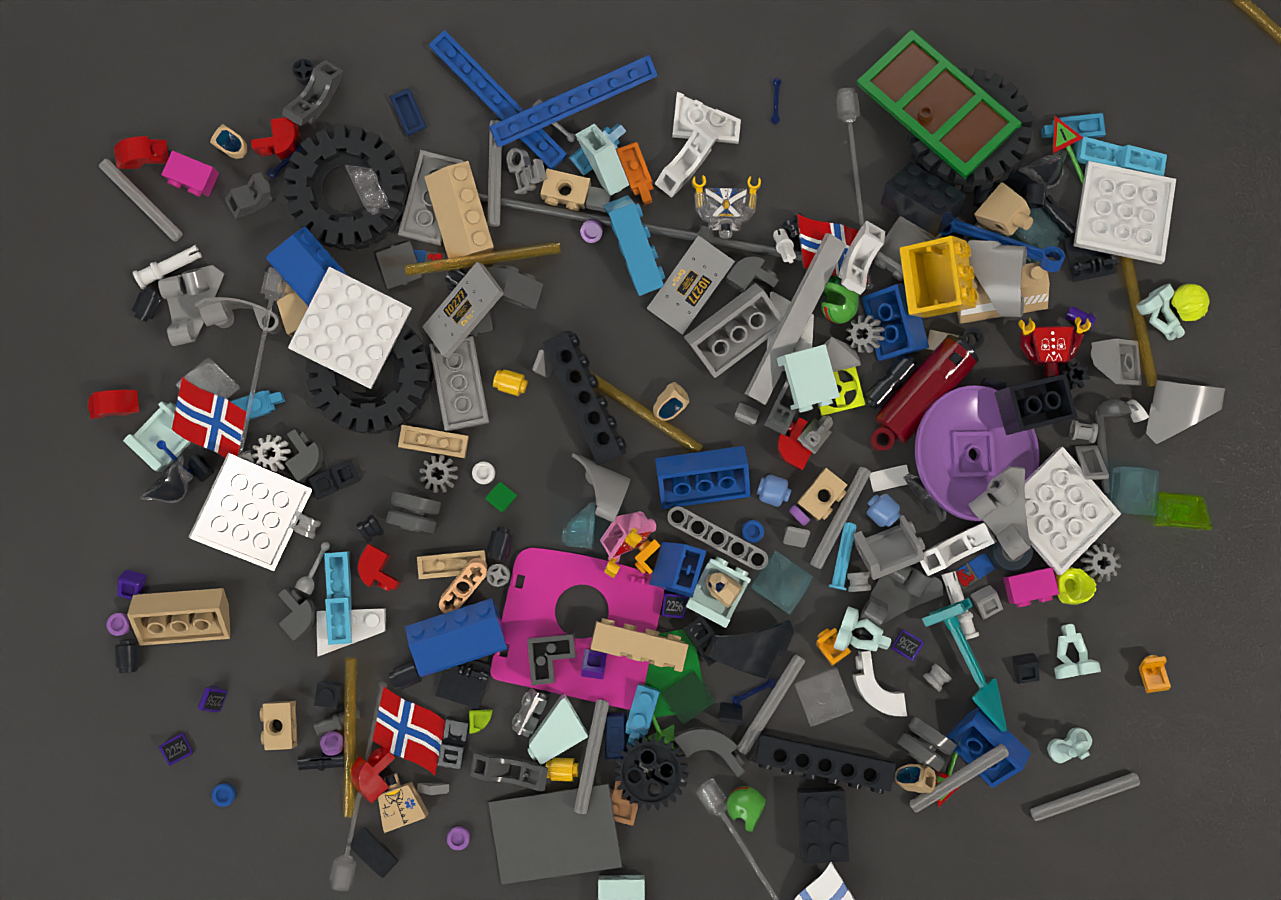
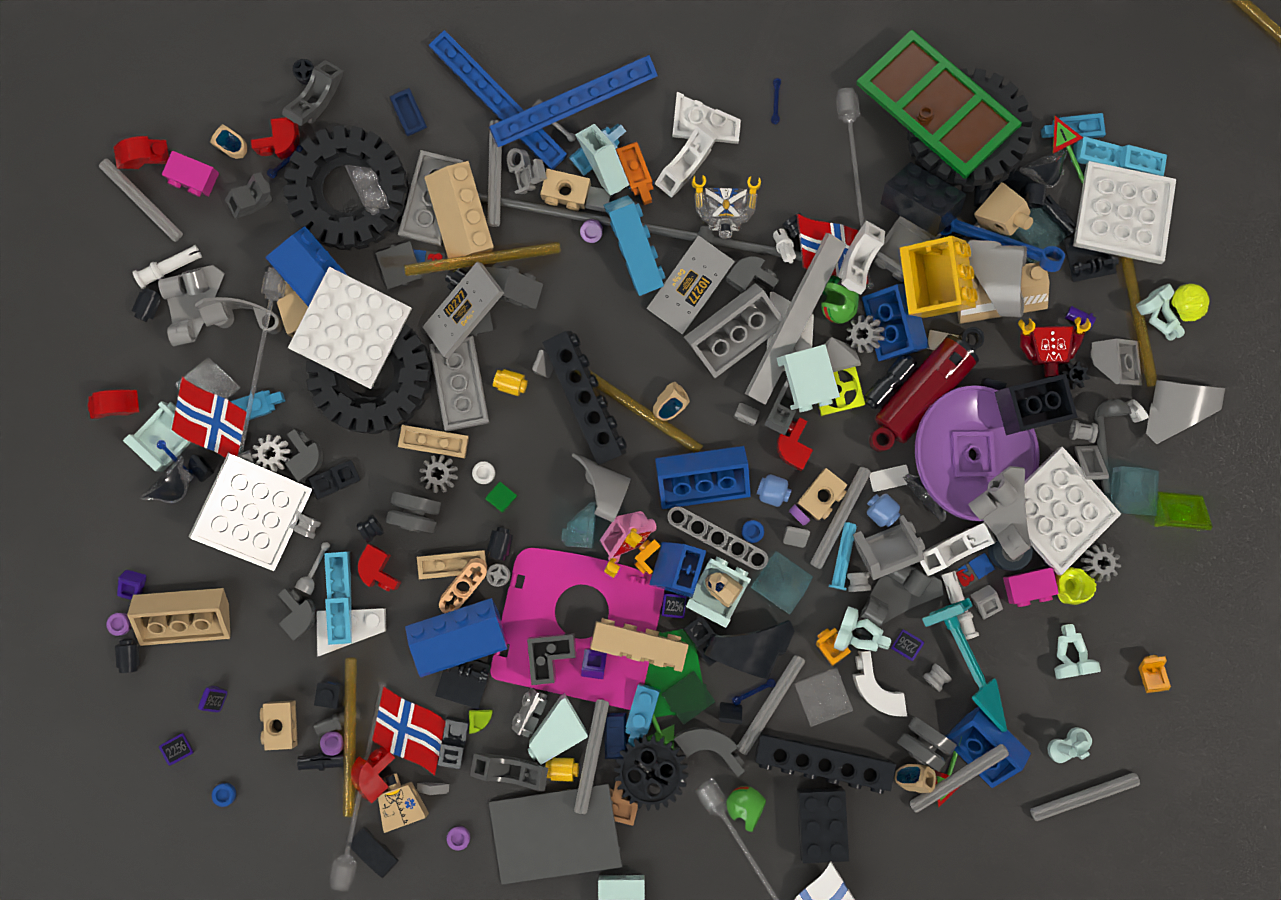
(404, 676): black brick -> none
(816, 433): light grey hinge -> none
(1026, 668): black slope -> none

